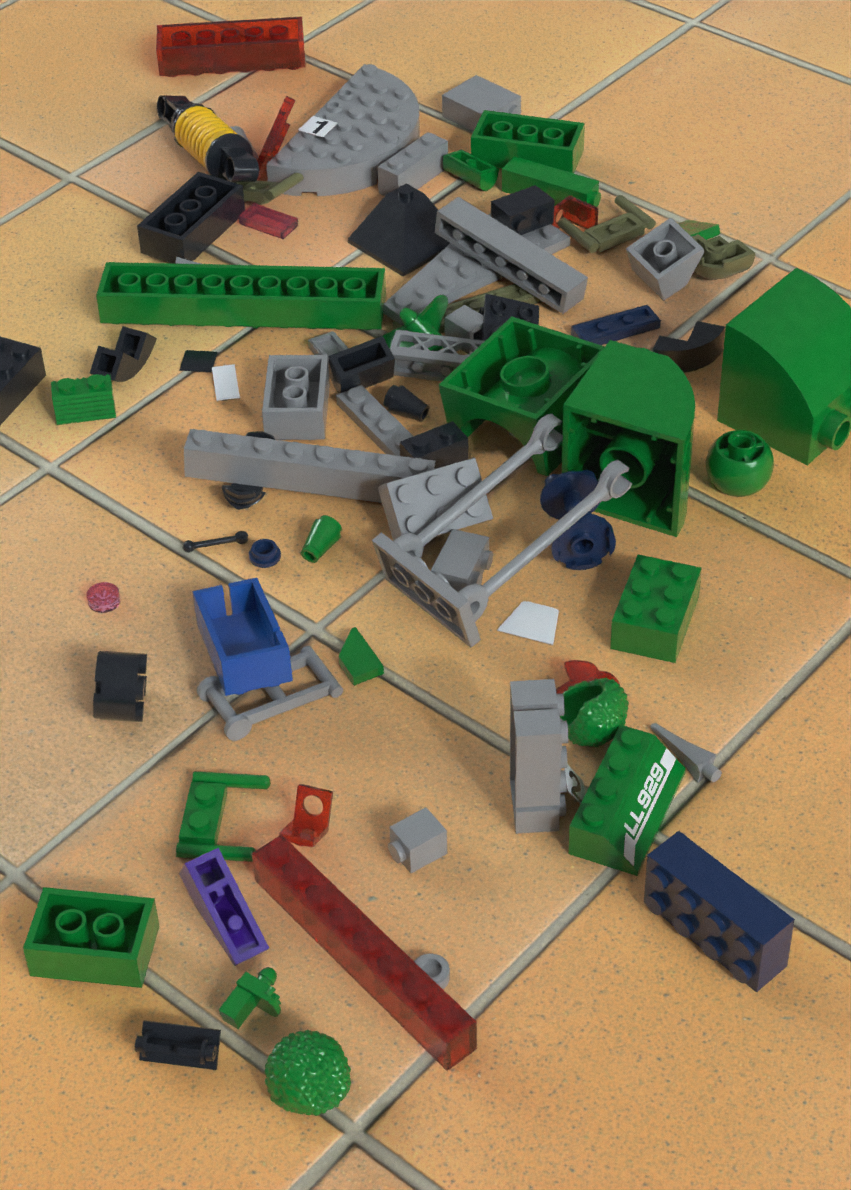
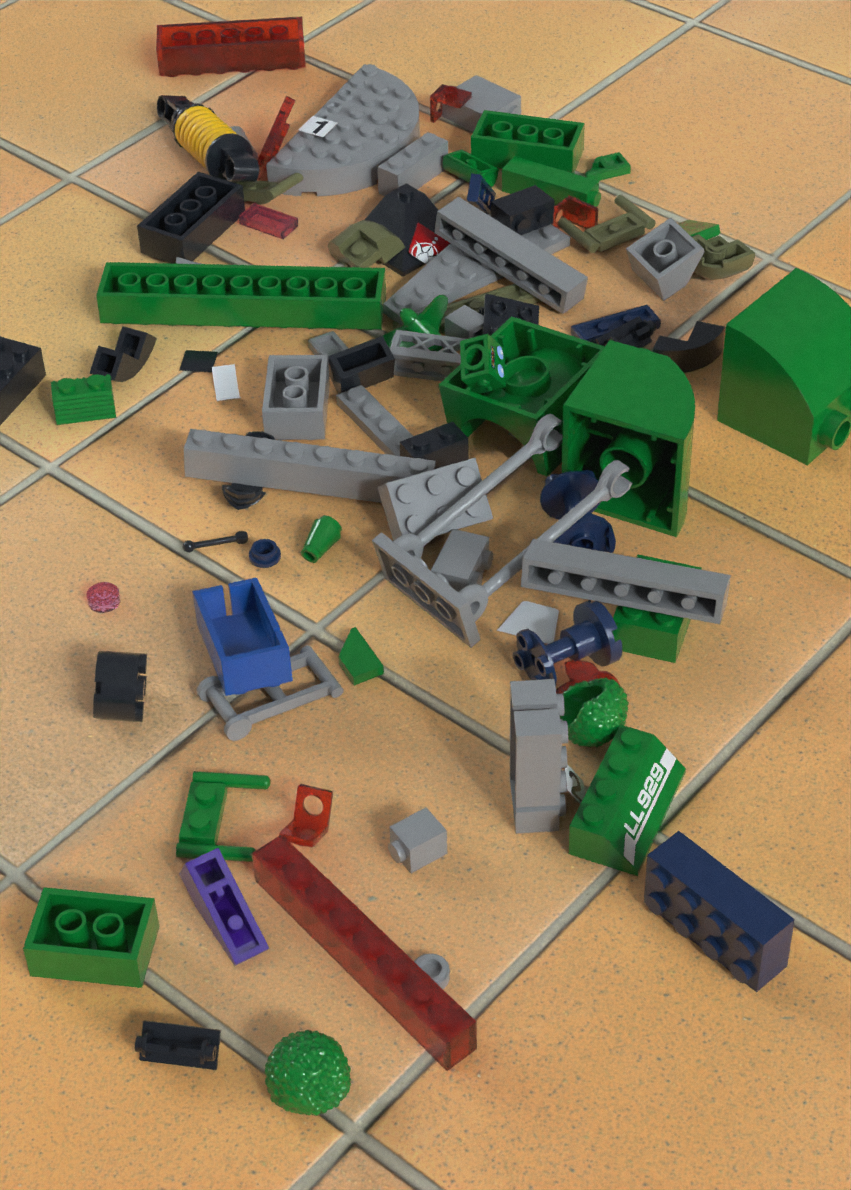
(251, 993): green piece -> none
(365, 244): none -> olive brick
(405, 403): black cone -> none
(426, 244): none -> red sticker
(449, 96): none -> clear red bracket
(480, 193): none -> dark blue tile
(482, 363): none -> green head
(587, 637): none -> dark blue piece
(608, 167): none -> green tile
(625, 581): none -> light grey brick
(632, 333): none -> black hinge
(696, 759): light grey piece -> none
(739, 463): green wheel -> none

